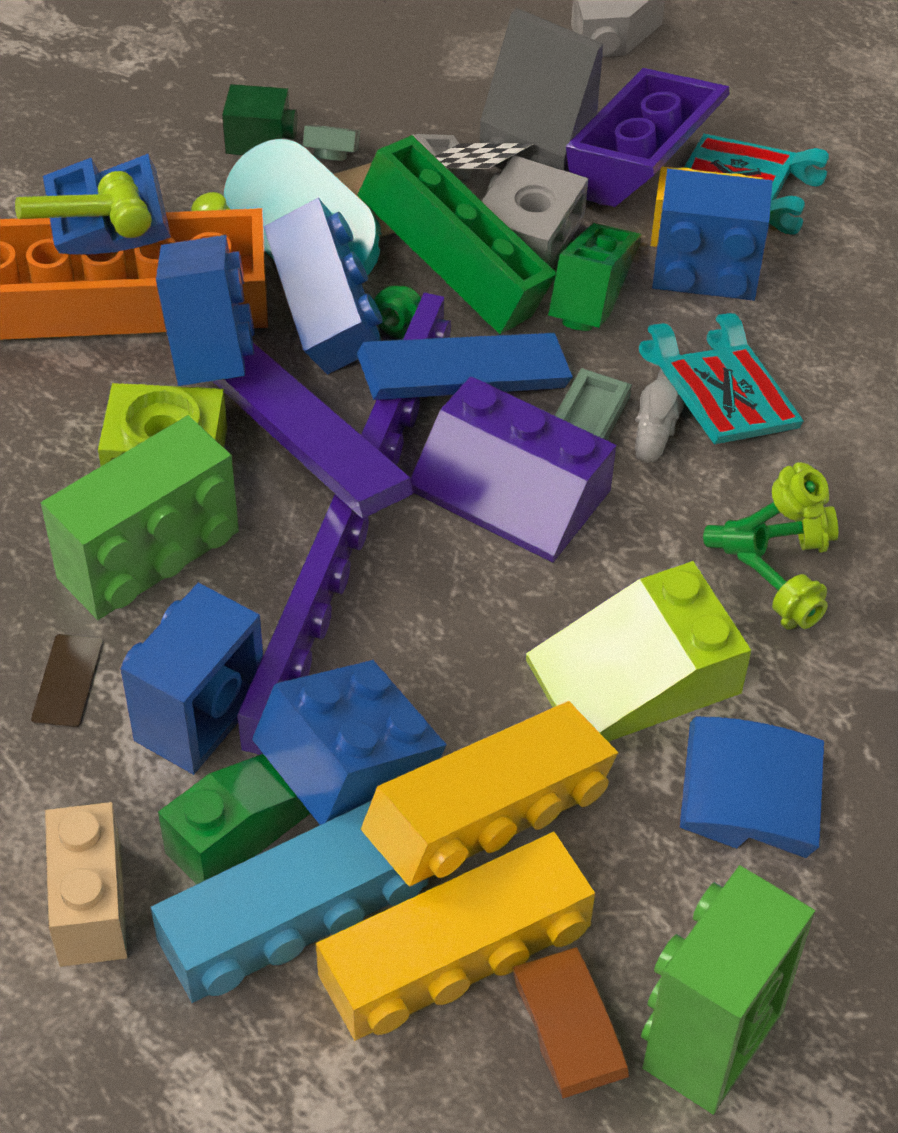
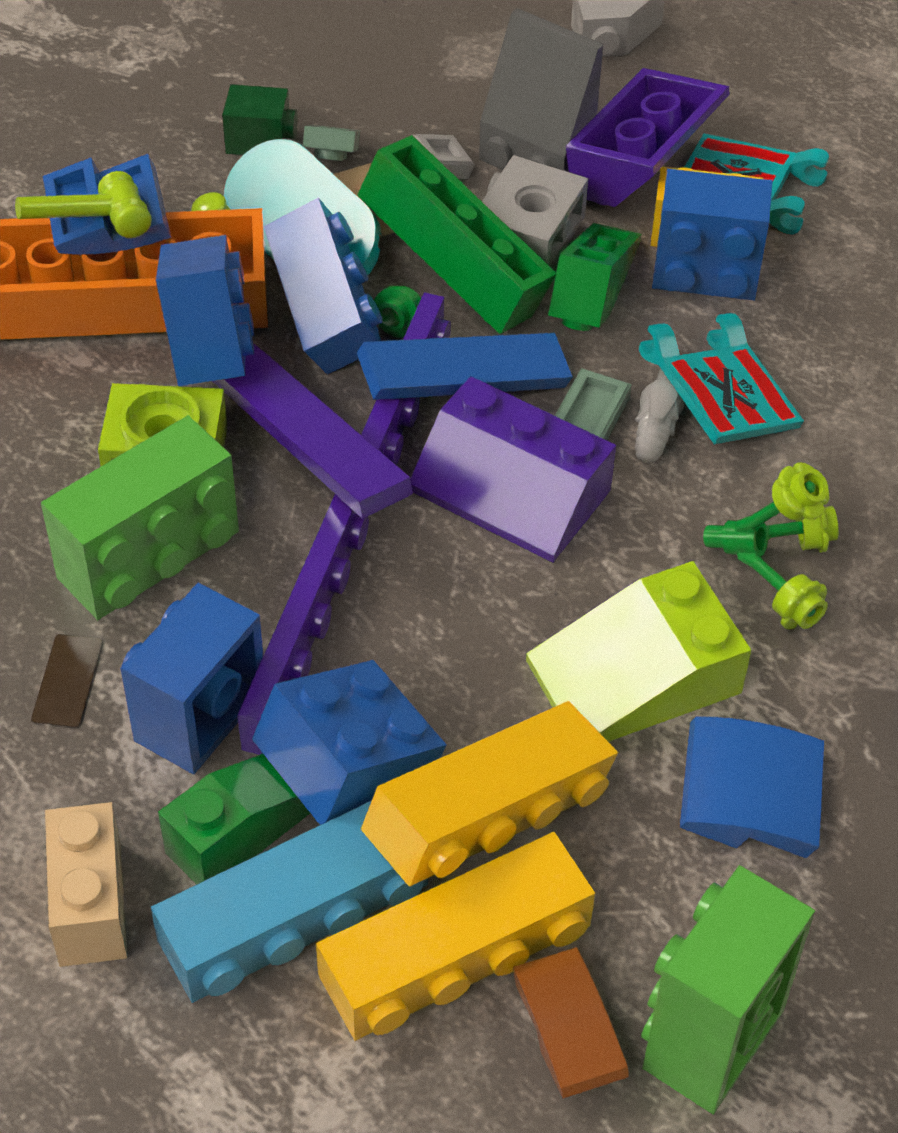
(479, 154): sticker -> none

